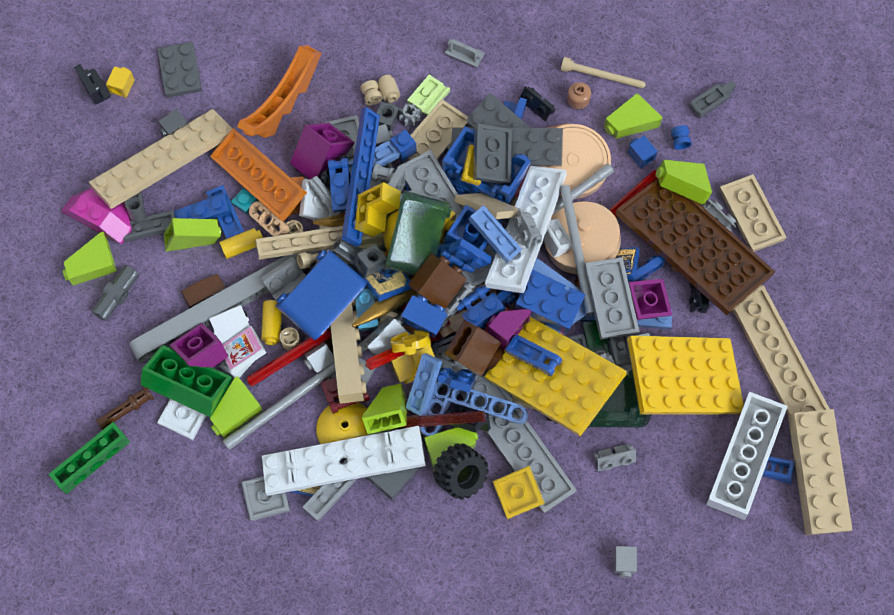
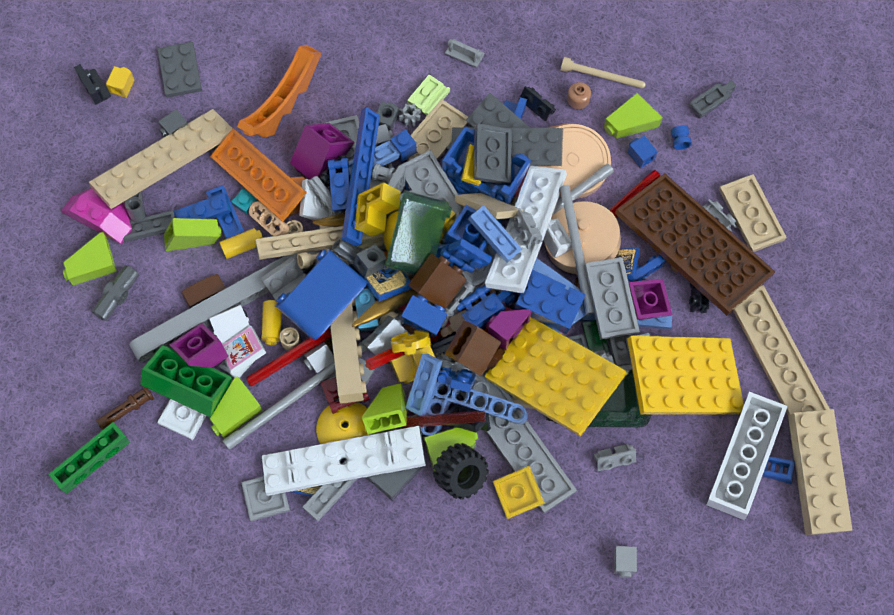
(371, 92): tan wheel -> none
(388, 88): tan brick -> none
(533, 354): blue plate -> none
(685, 179): lime slope -> none

